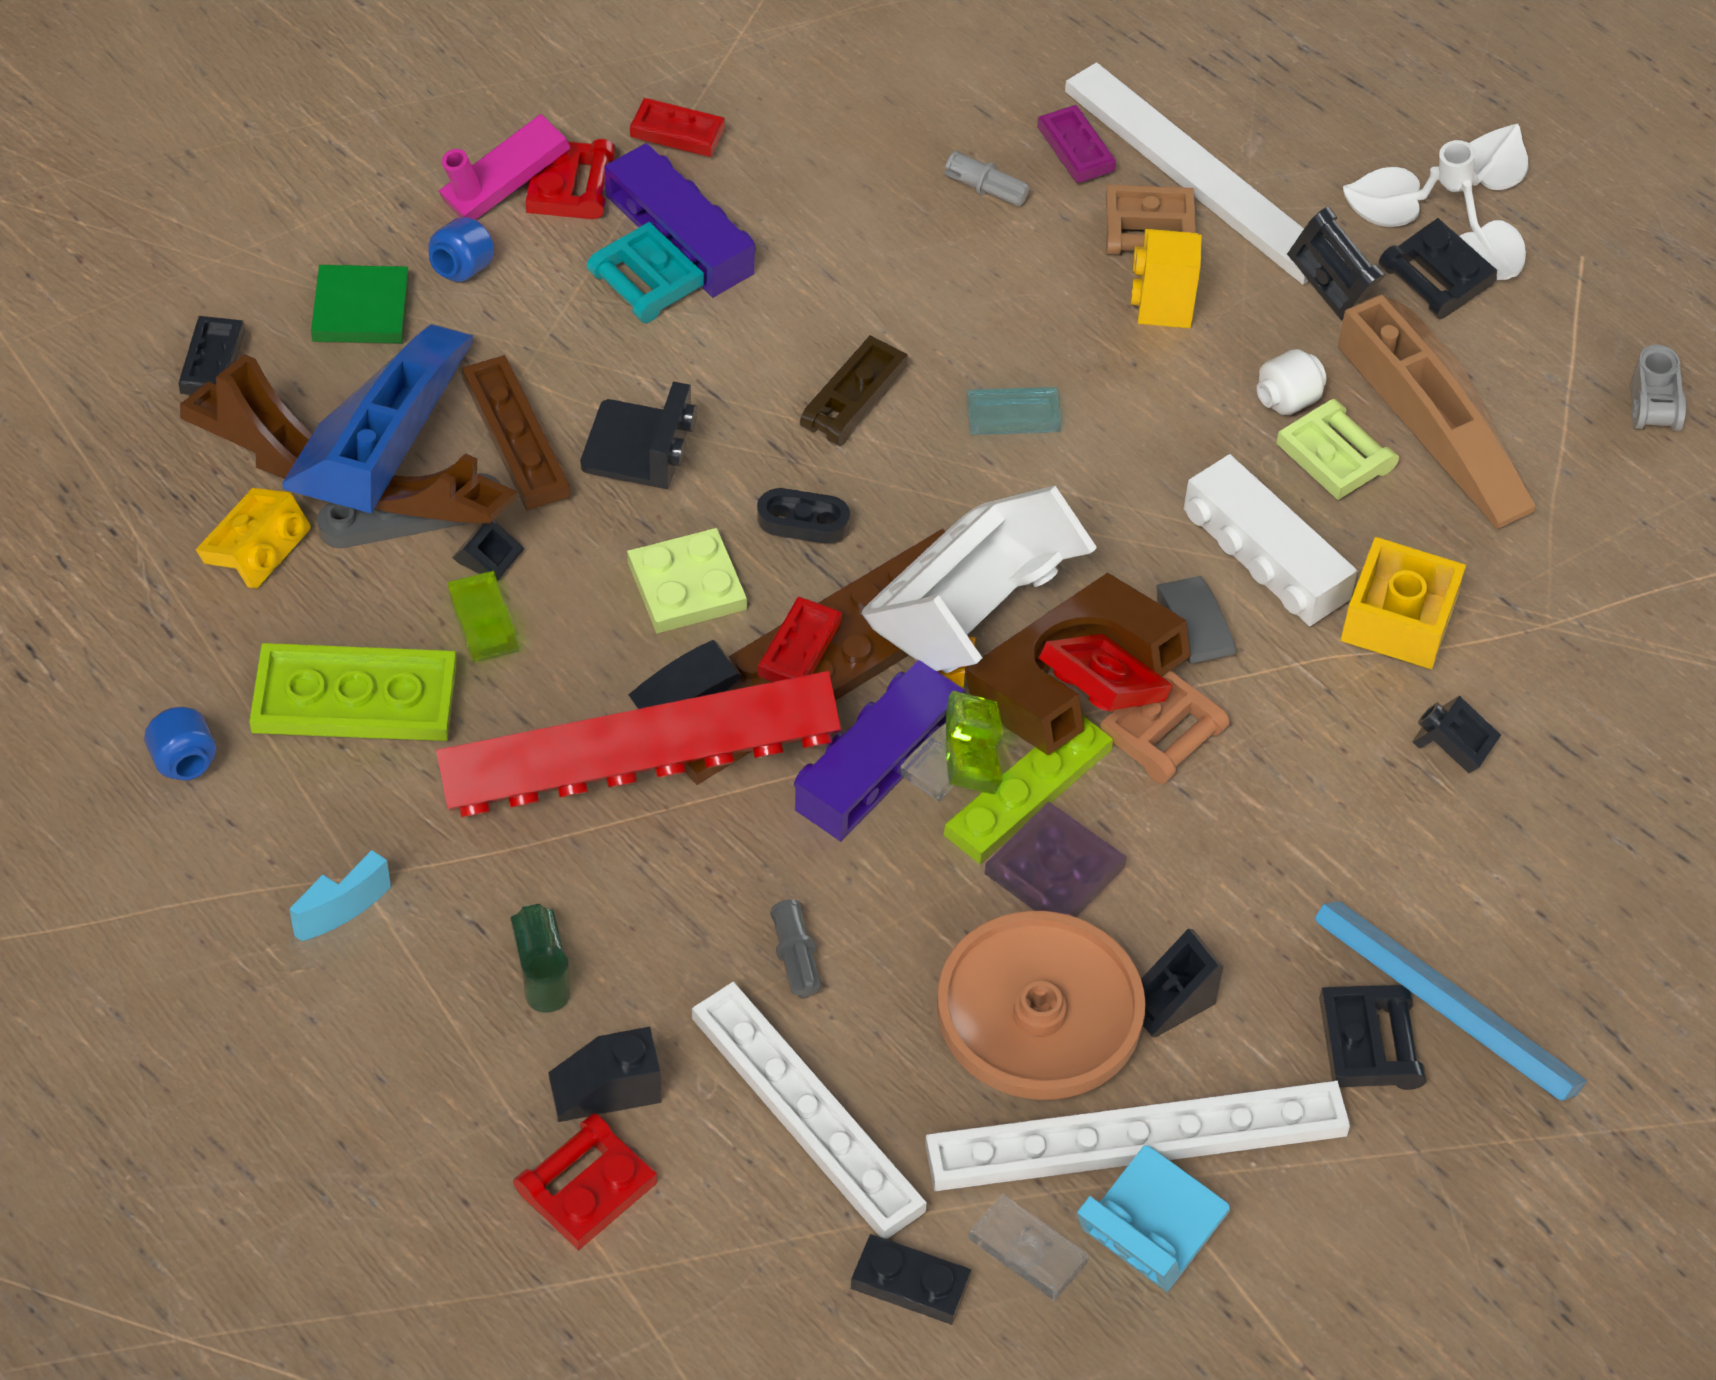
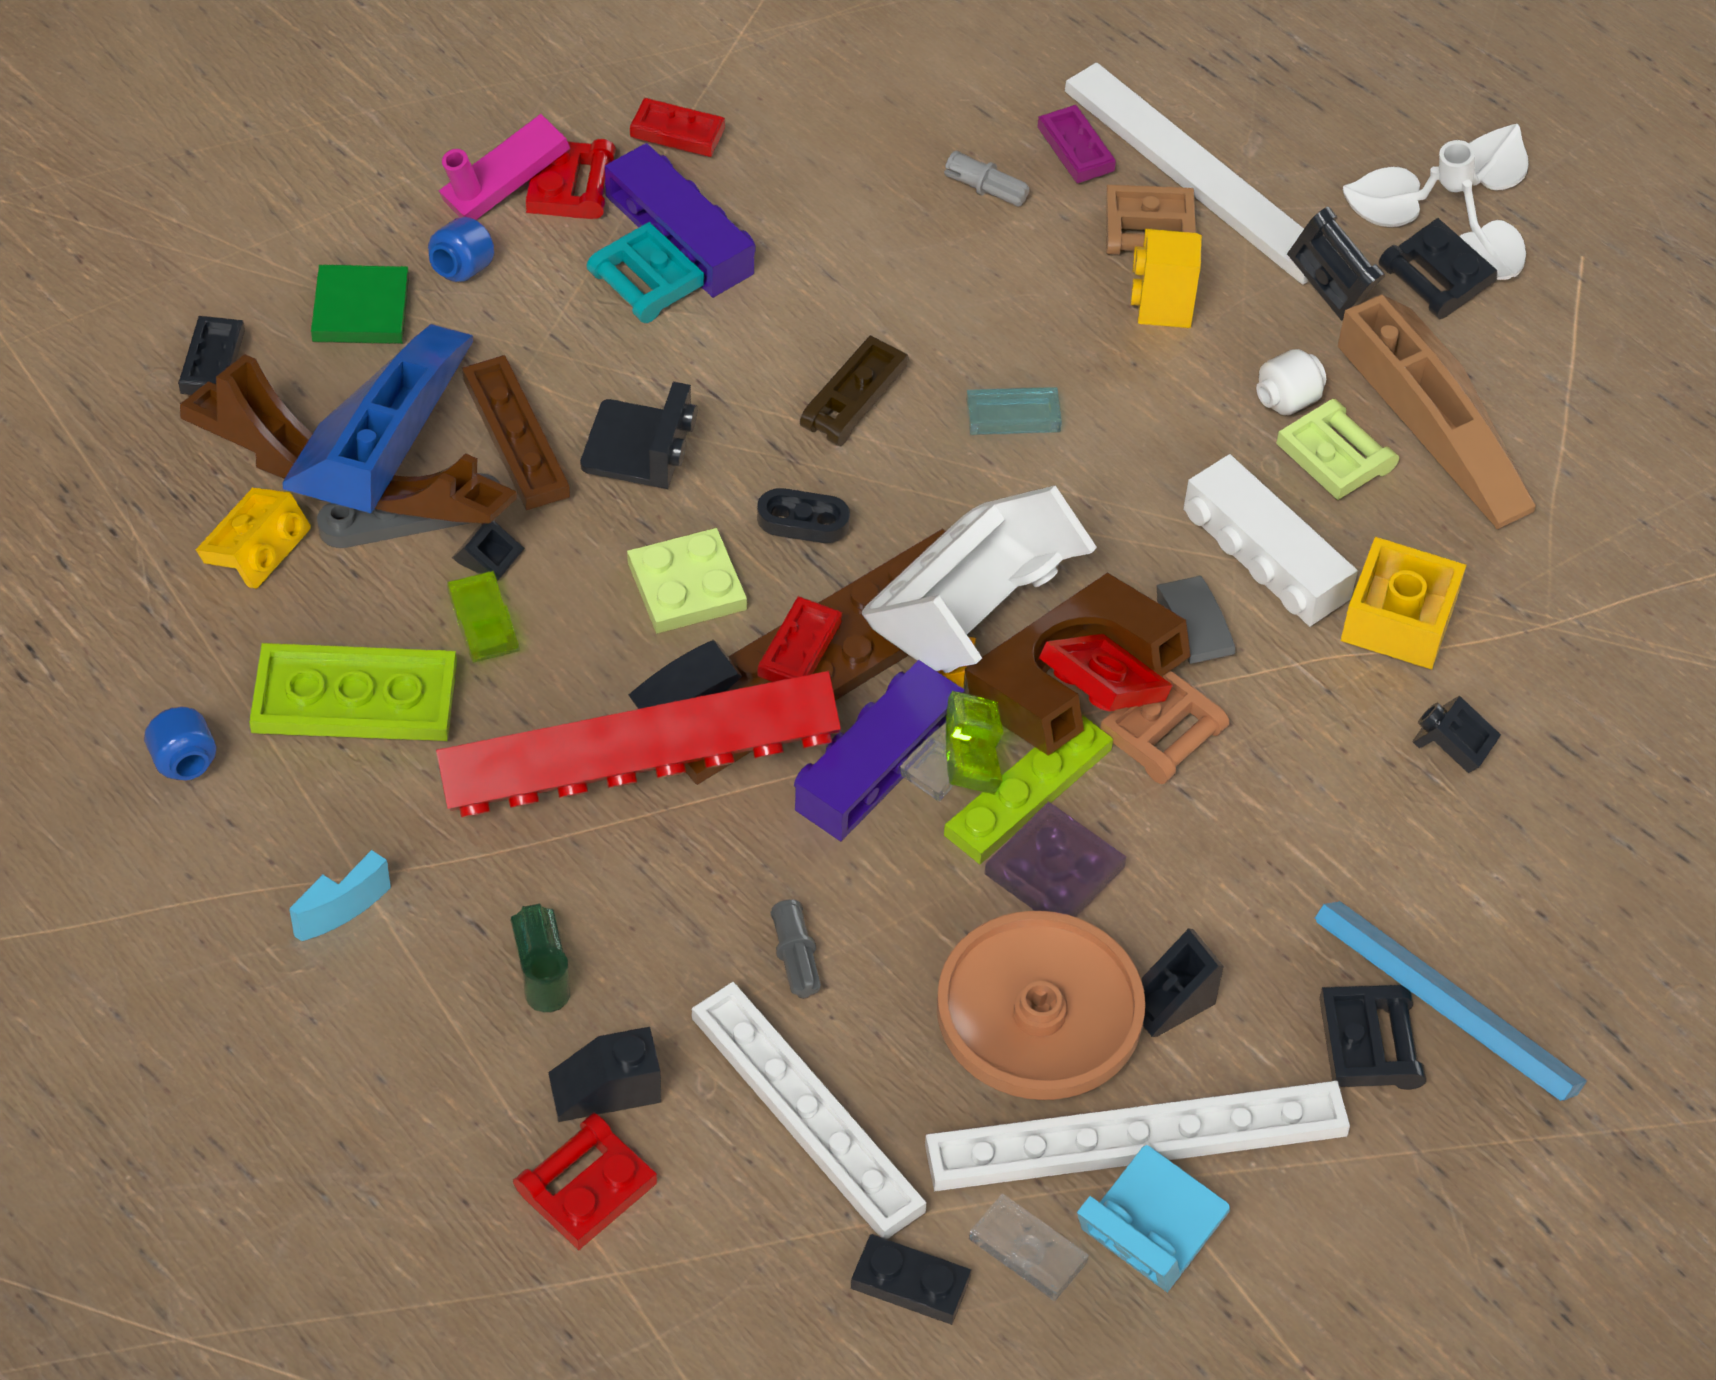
(1657, 389): light grey piece -> none

